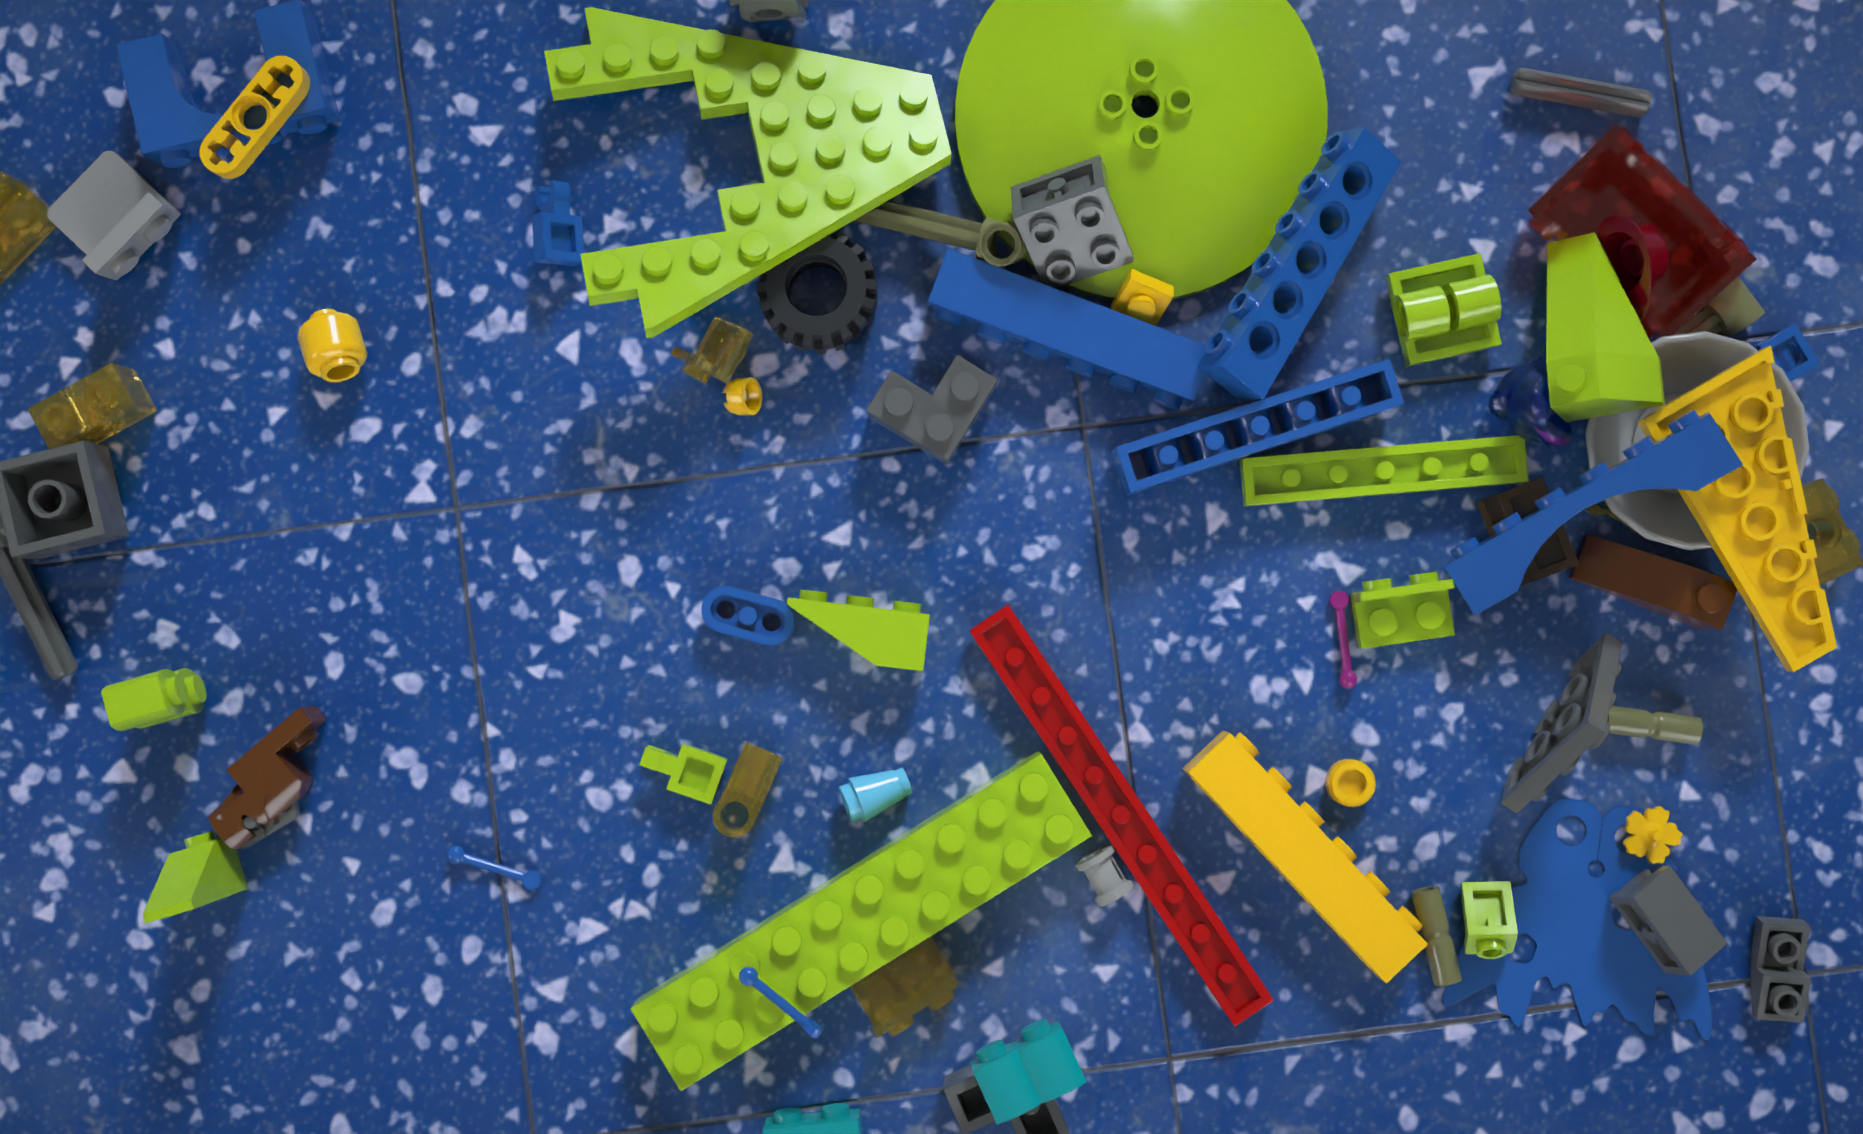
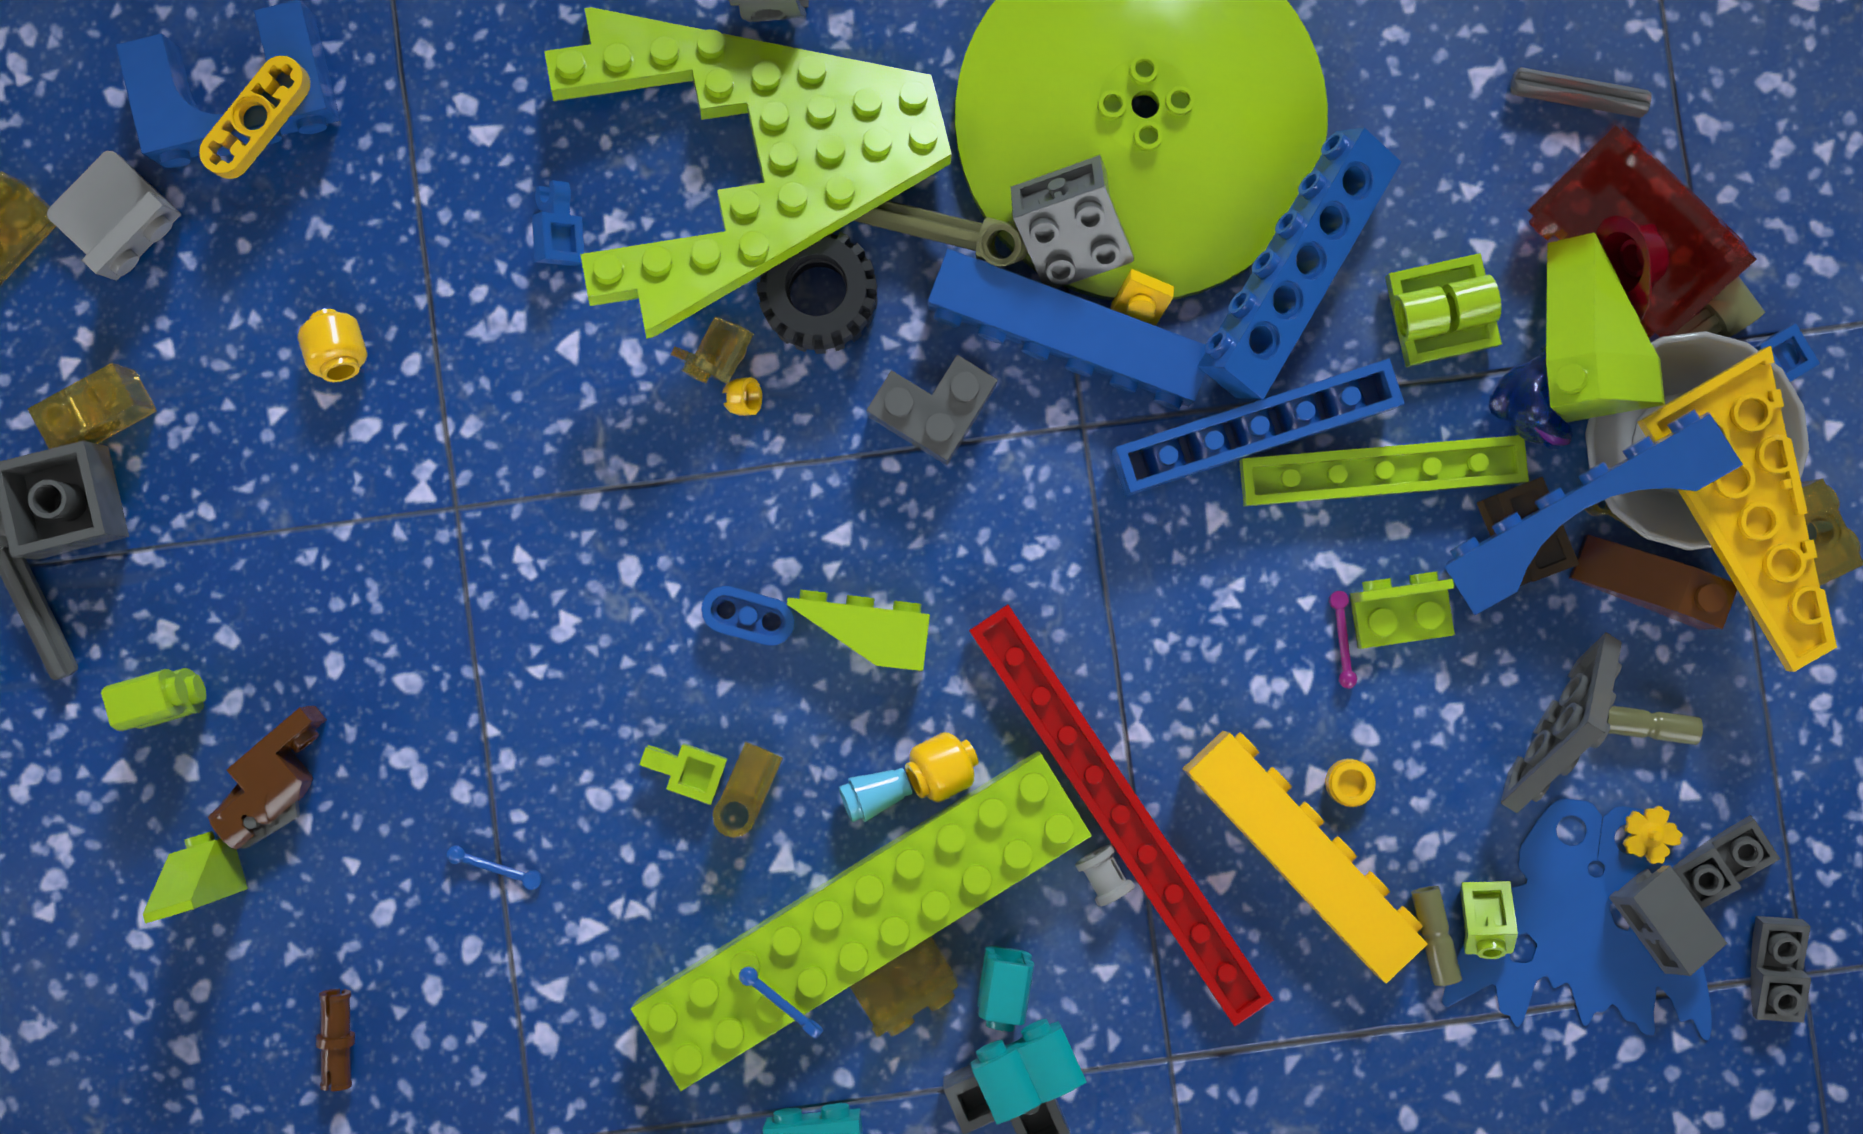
(335, 1039): none -> reddish brown pin
(941, 767): none -> yellow head
(1005, 987): none -> teal brick
(1725, 860): none -> dark grey slope

